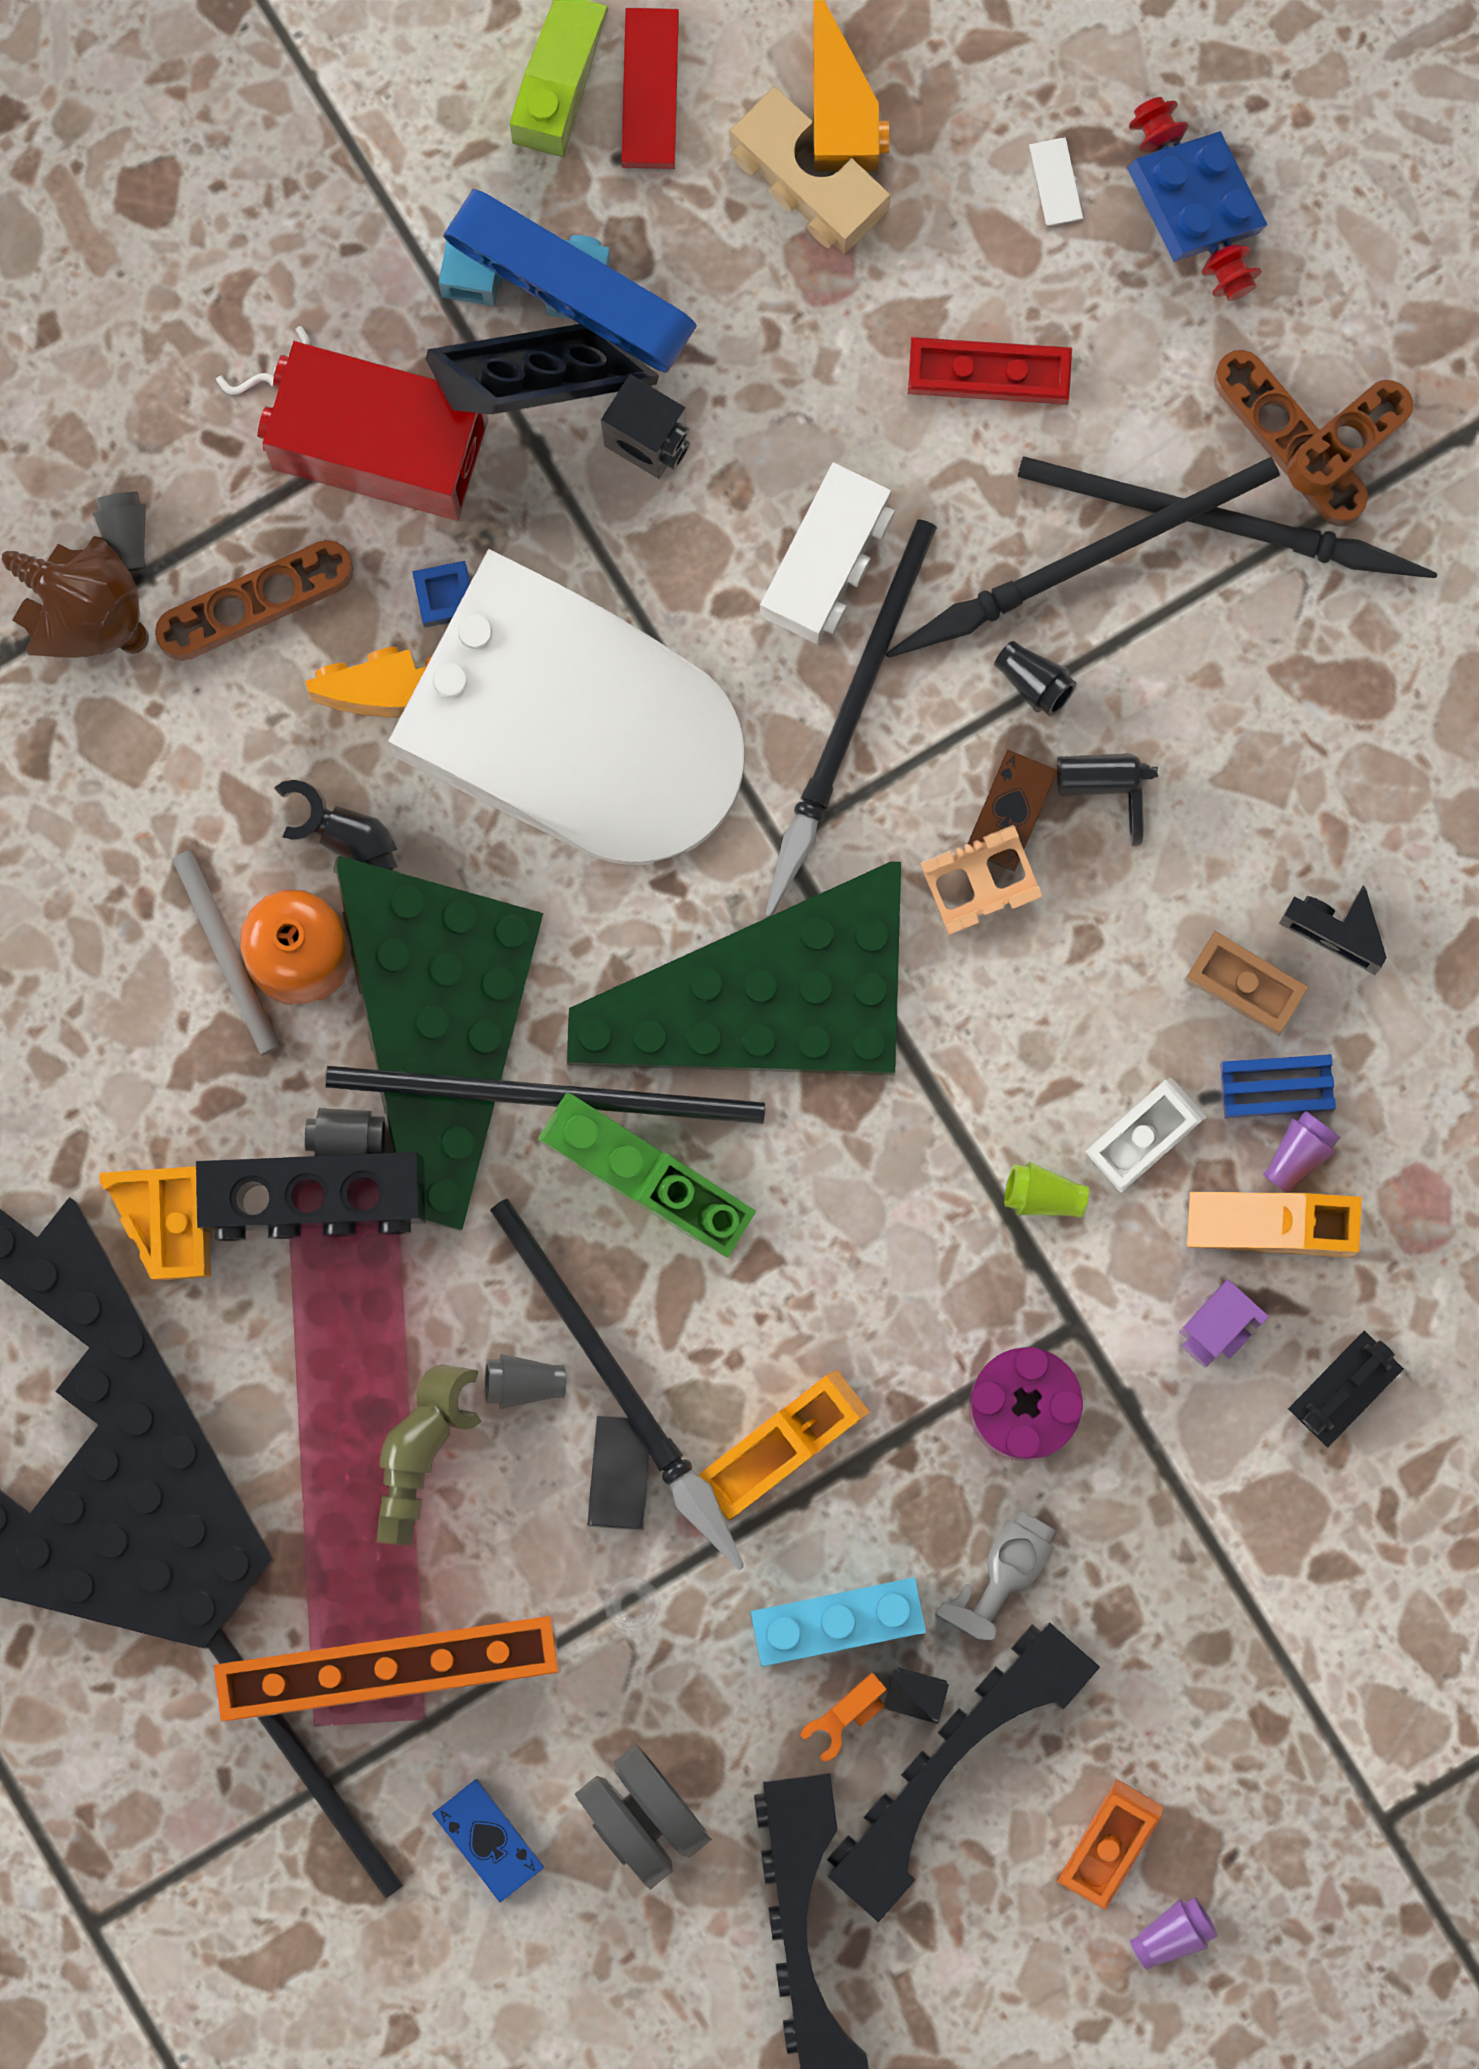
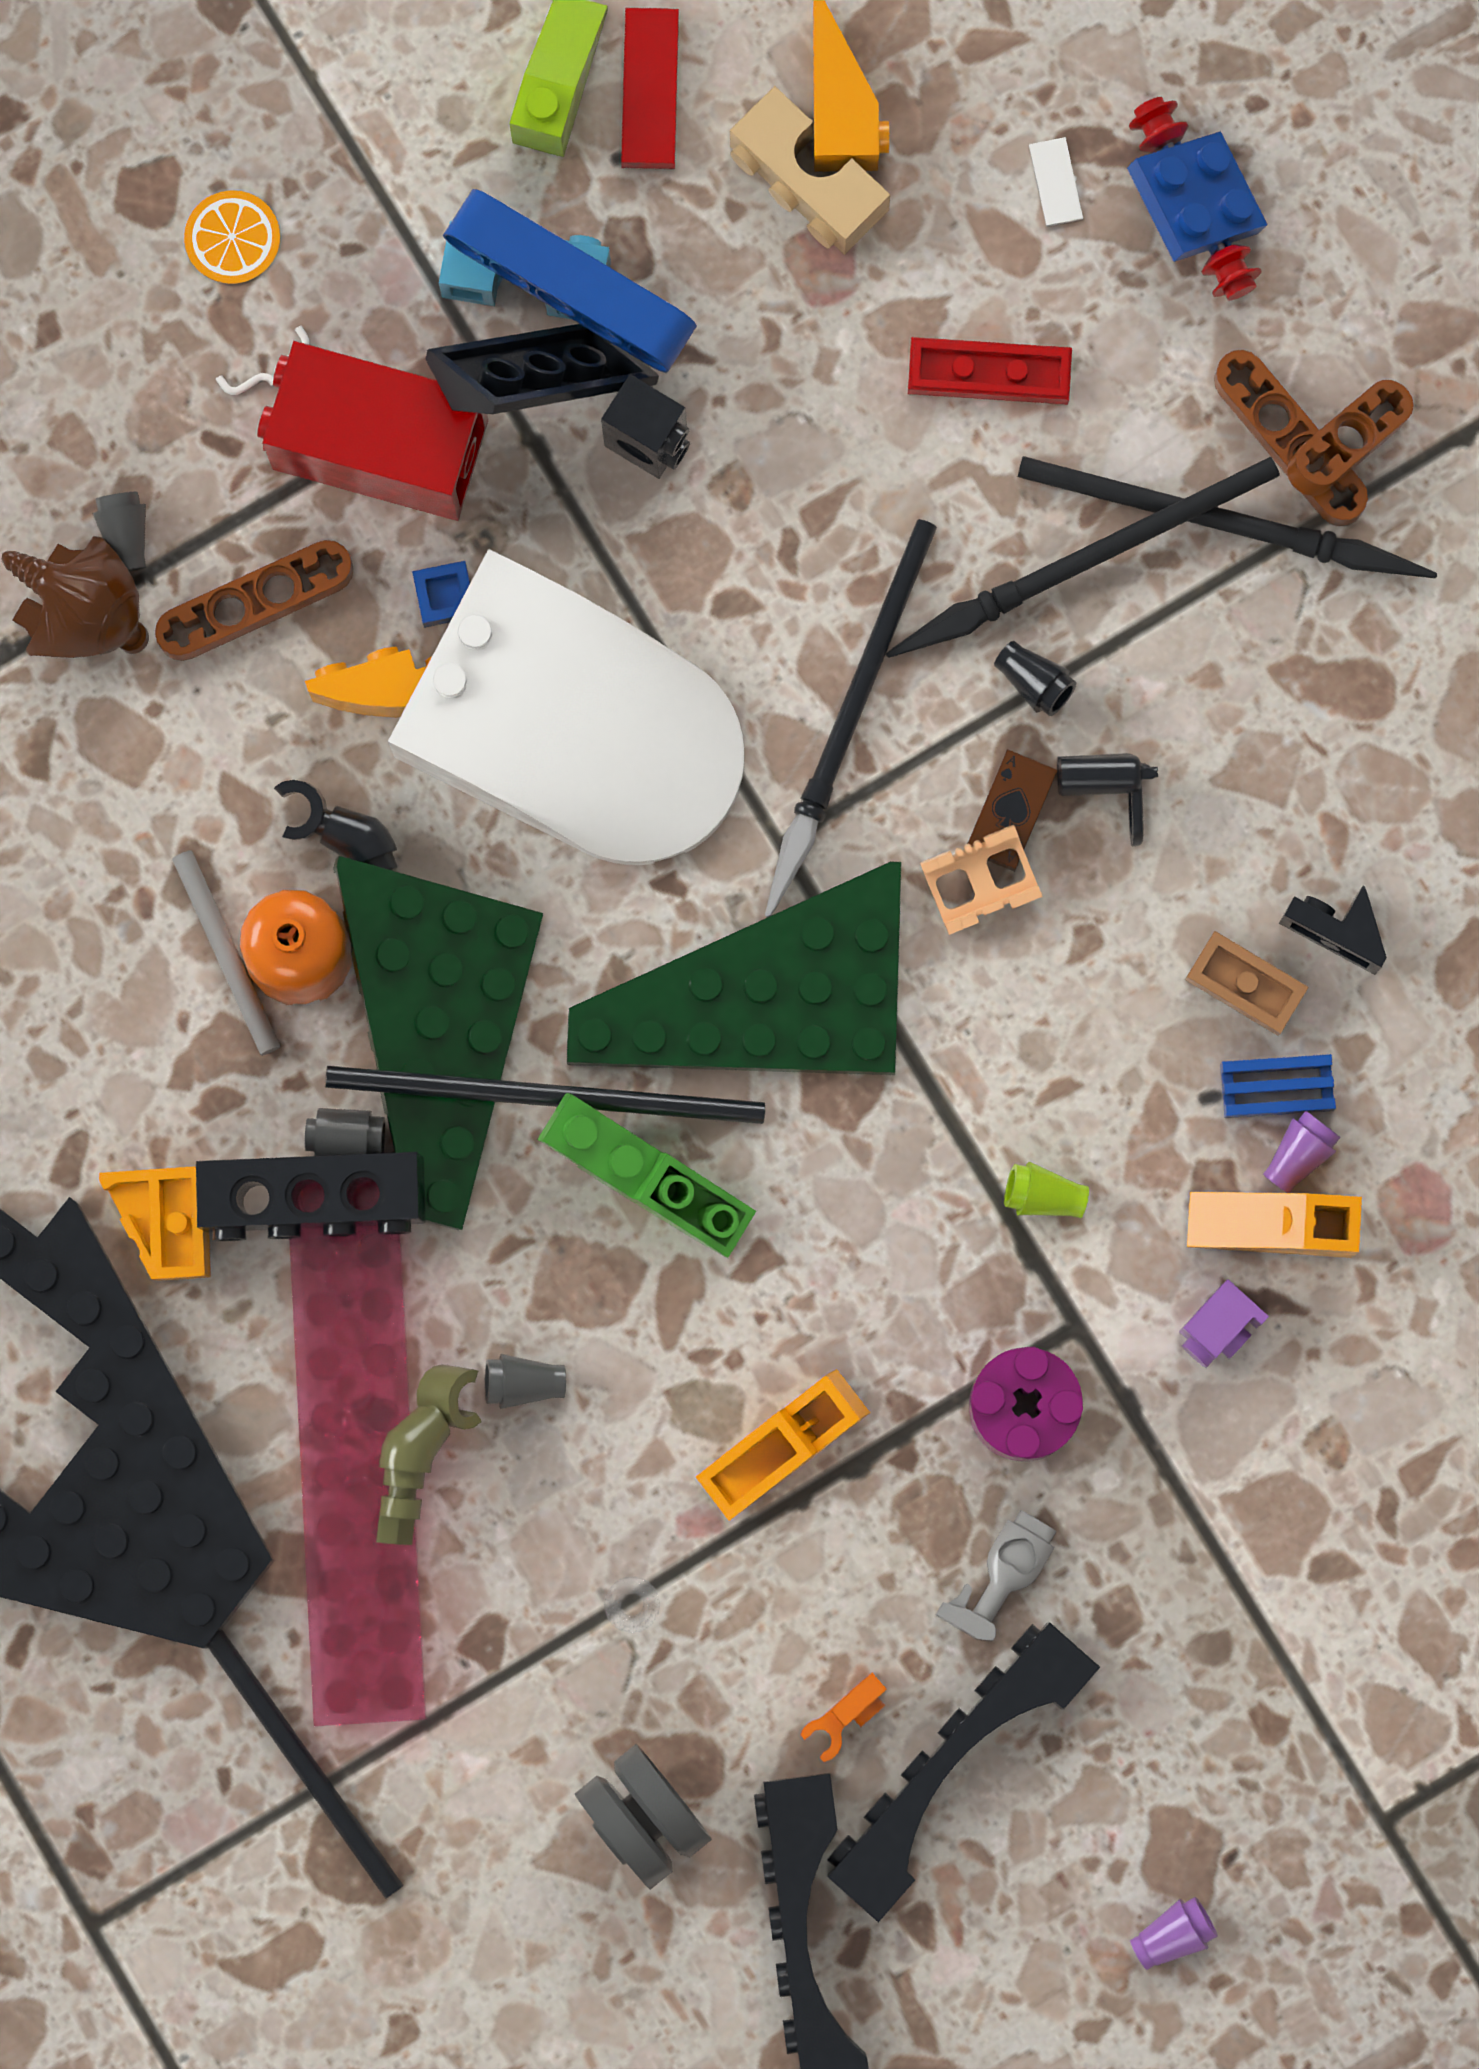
(232, 237): none -> light orange sticker
(386, 1668): orange brick -> none
(488, 1840): blue tile -> none
(618, 1476): black slope -> none
(691, 1493): black piece -> none
(827, 554): white brick -> none
(838, 1622): medium azure brick -> none
(916, 1695): black slope -> none
(1110, 1844): orange slope -> none
(1145, 1134): white slope -> none
(1346, 1388): black hinge -> none

